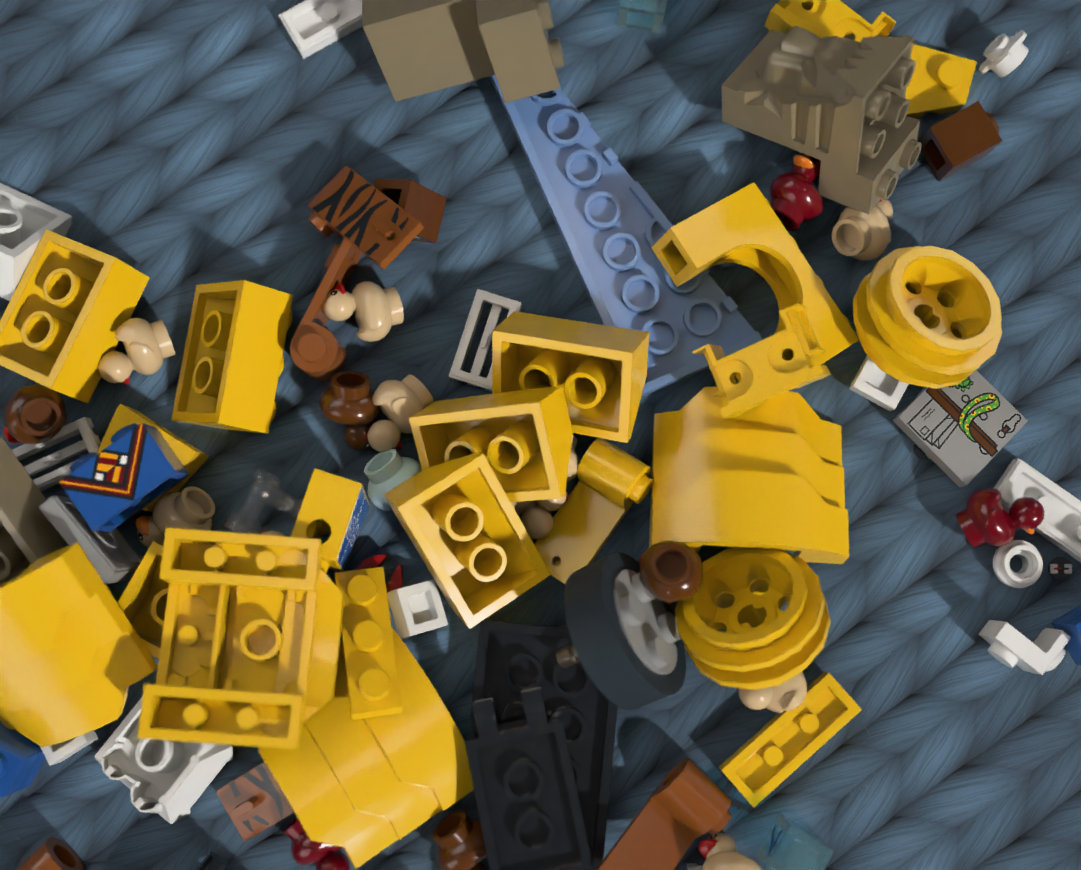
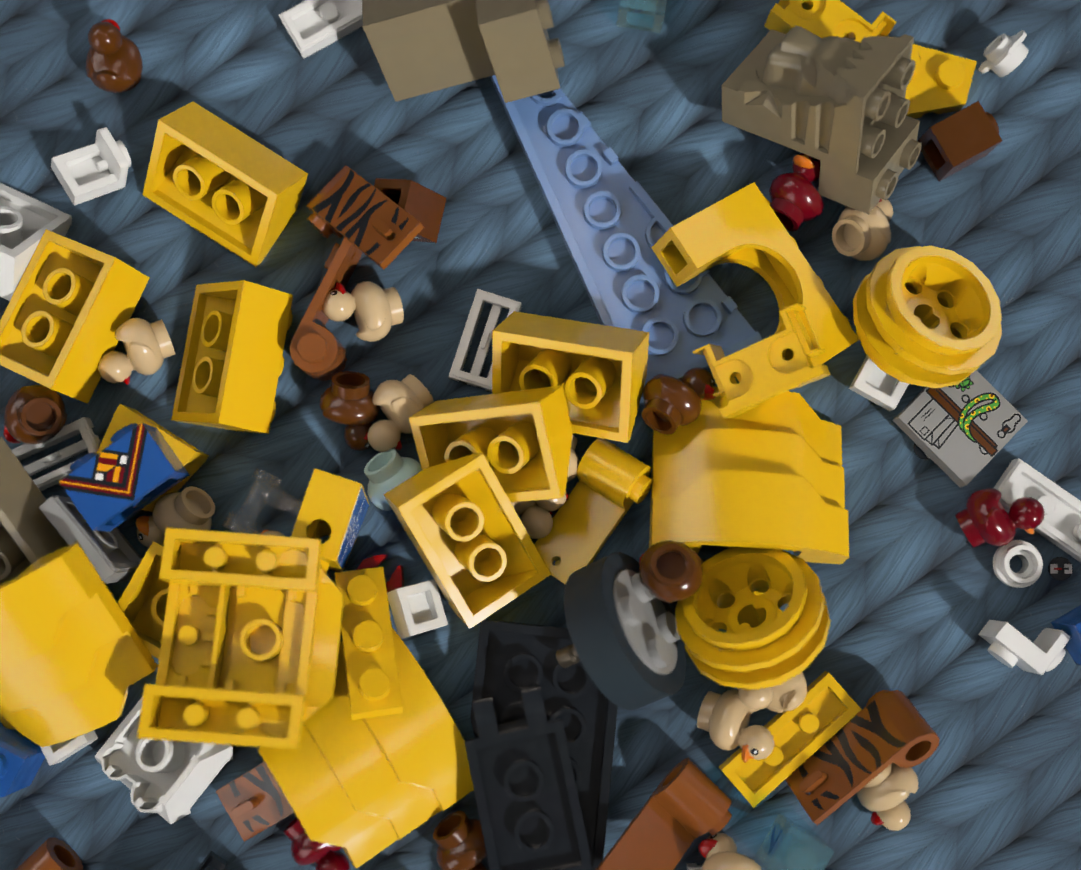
(93, 168): none -> white bracket
(113, 59): none -> reddish brown animal
(222, 182): none -> yellow slope
(676, 401): none -> reddish brown animal
(728, 722): none -> tan animal
(876, 737): none -> dark orange door
(887, 794): none -> tan animal

